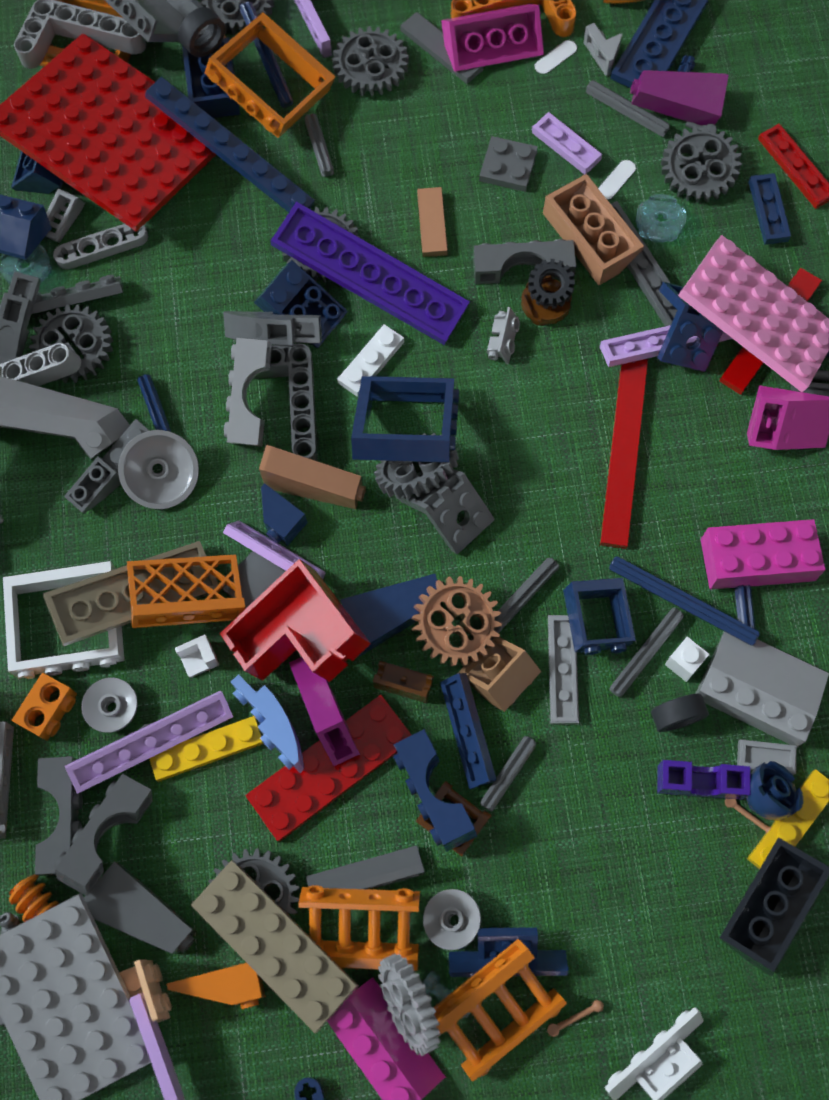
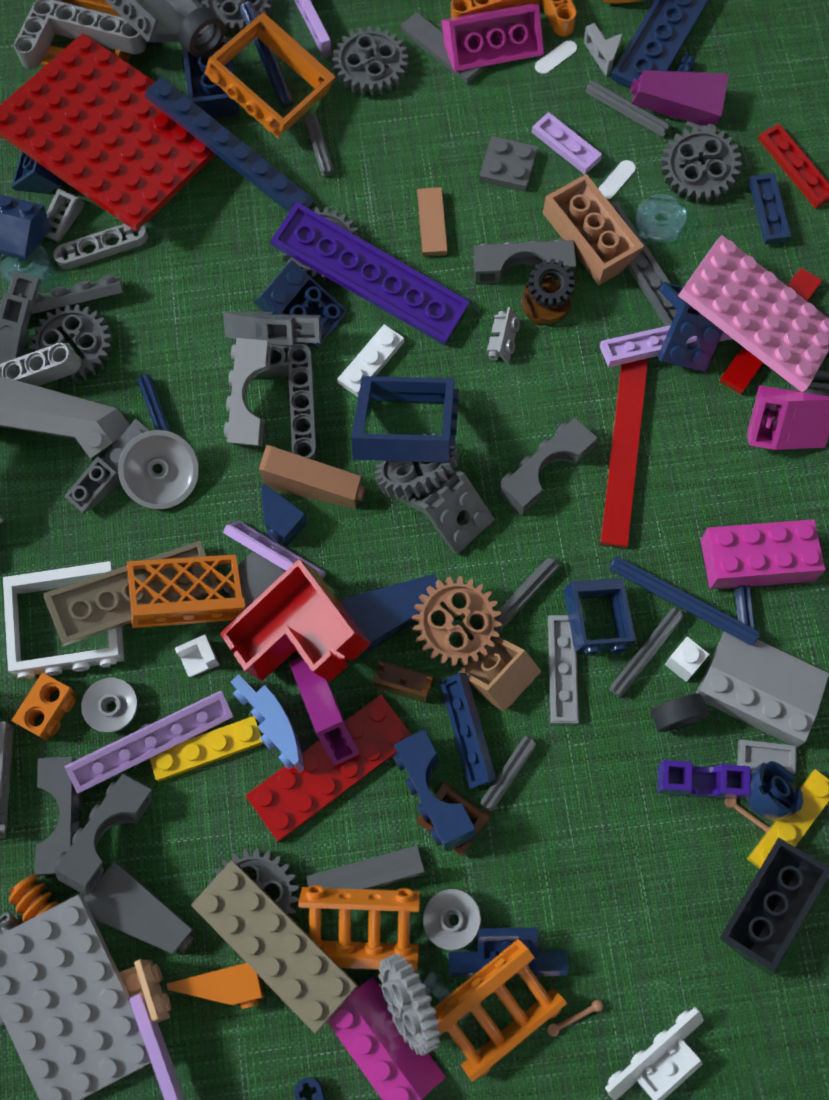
(569, 444): none -> dark grey arch

